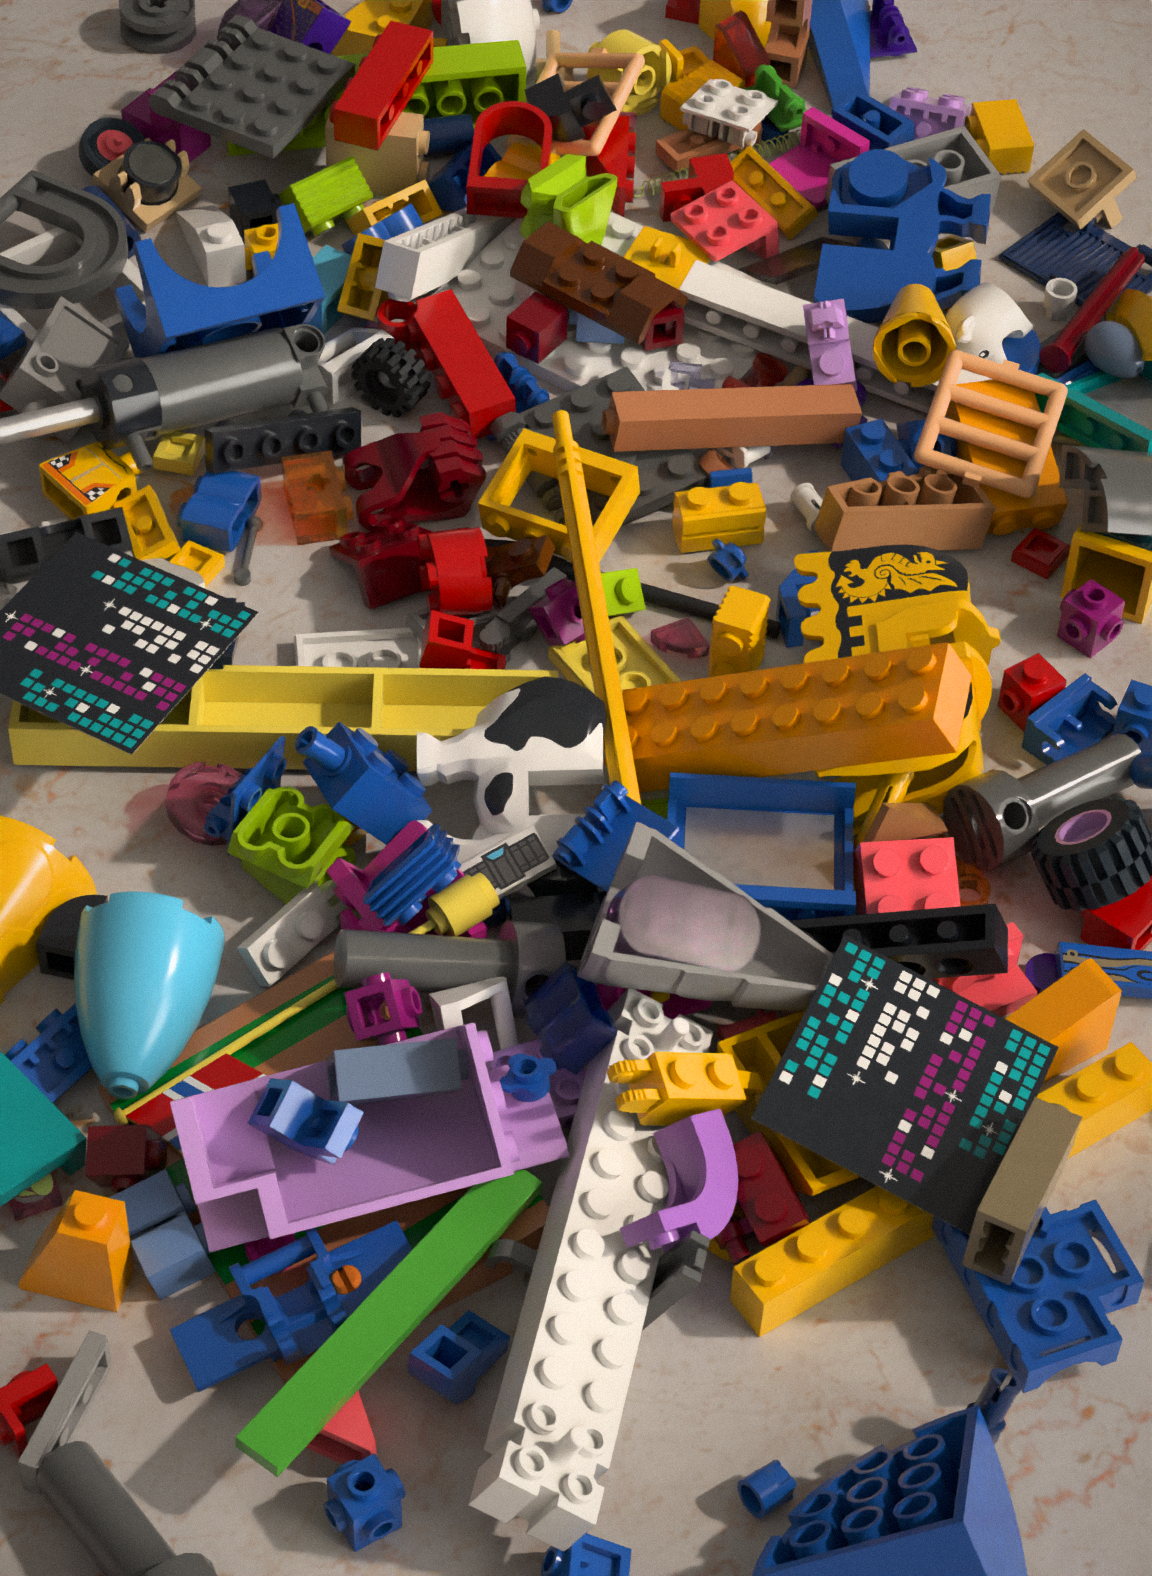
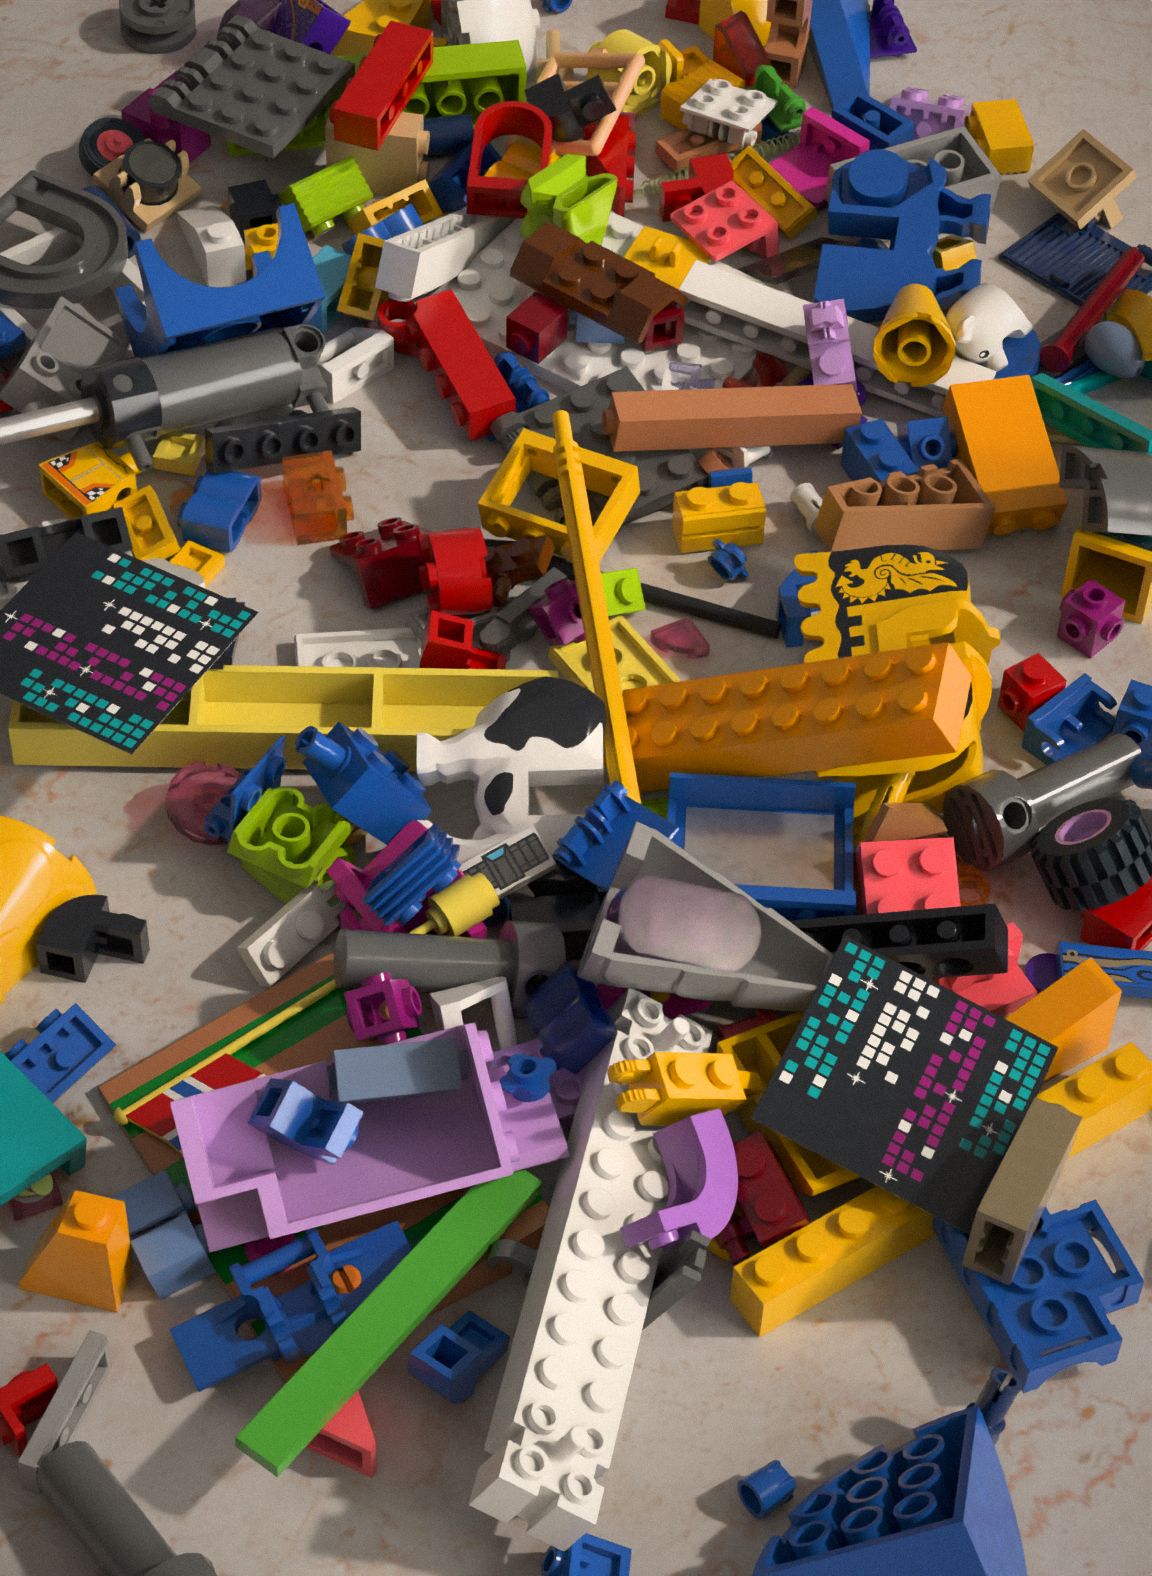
(123, 1155): dark red brick -> none
(142, 985): medium azure cylinder -> none
(242, 575): dark grey hinge -> none
(364, 1501): blue brick -> none
(390, 377): black tyre -> none
(417, 473): dark red piece -> none
(738, 632): yellow brick -> none
(973, 473): light nougat bar -> none
(1040, 553): red tile -> none
(1059, 299): white hose -> none

